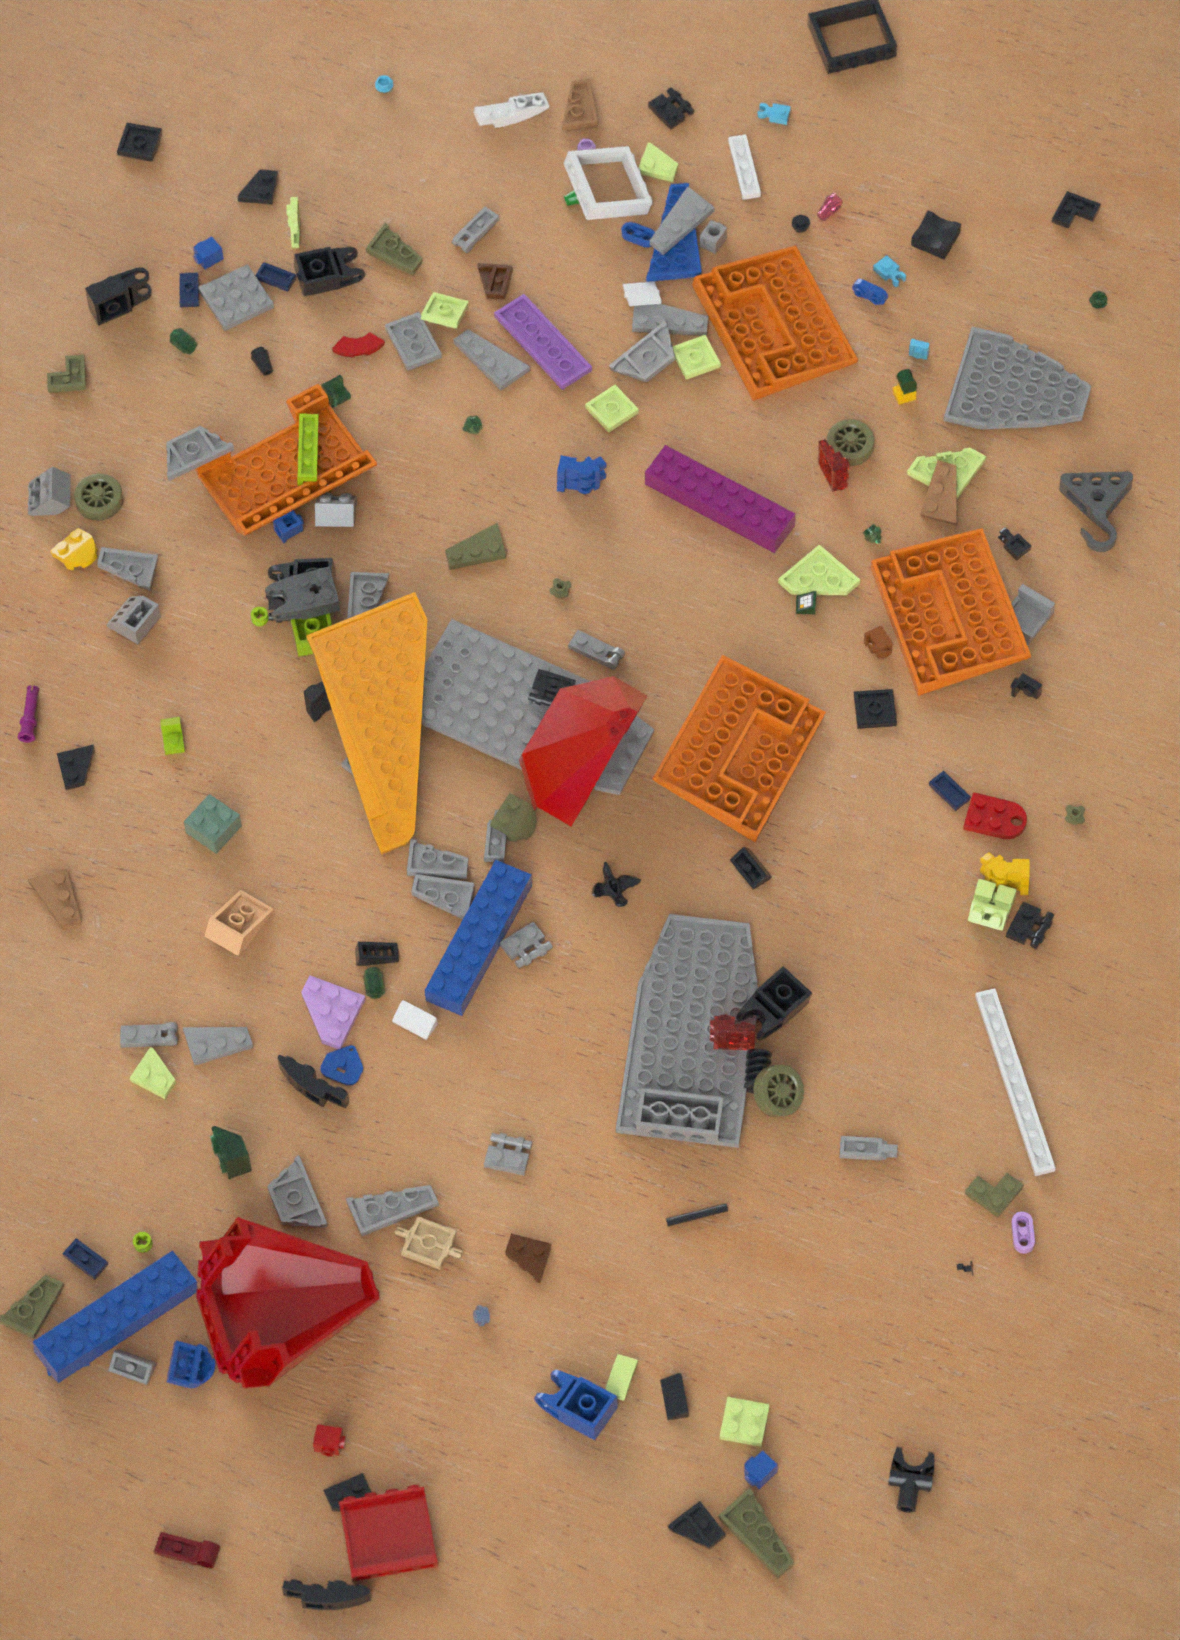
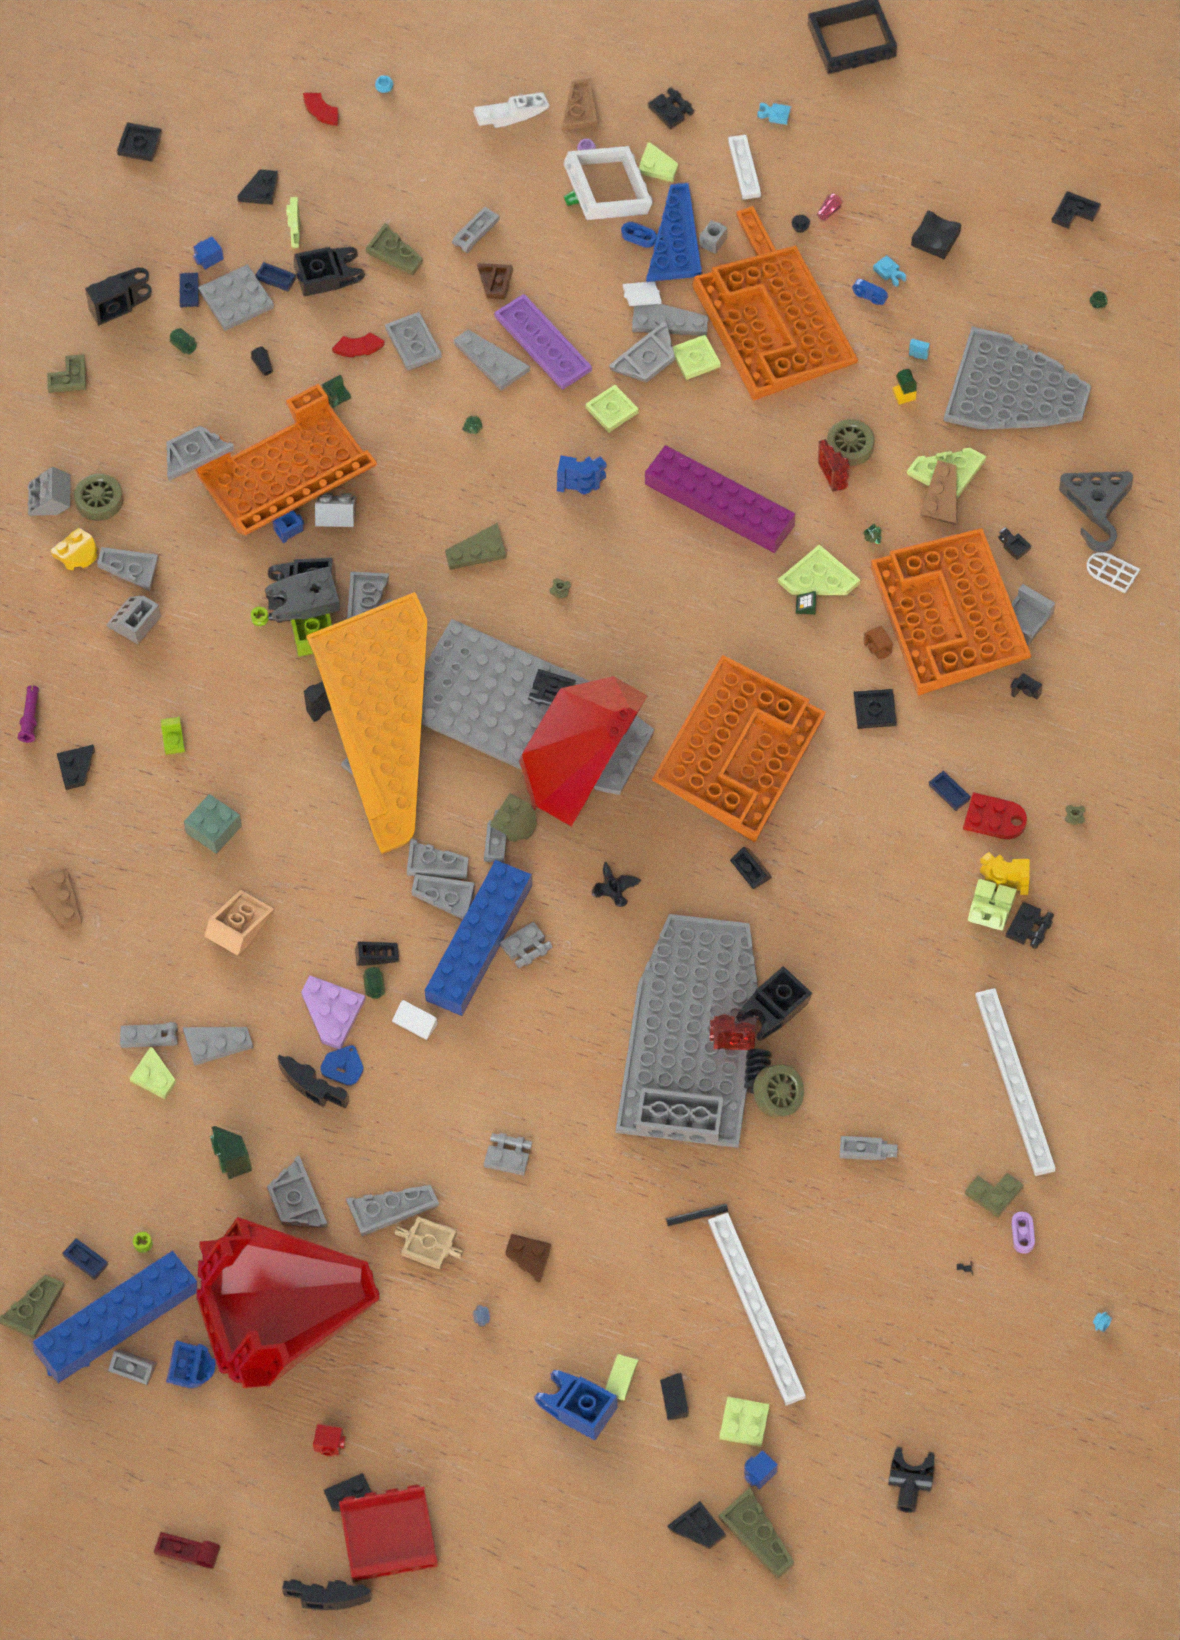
(307, 448): lime fence -> none
(321, 110): none -> red tile
(444, 310): yellowish green plate -> none
(596, 649): light grey plate -> none
(681, 220): light grey wing -> none
(756, 233): none -> orange plate
(756, 1309): none -> white plate
(1102, 1321): none -> medium azure plate
(1119, 570): none -> white window

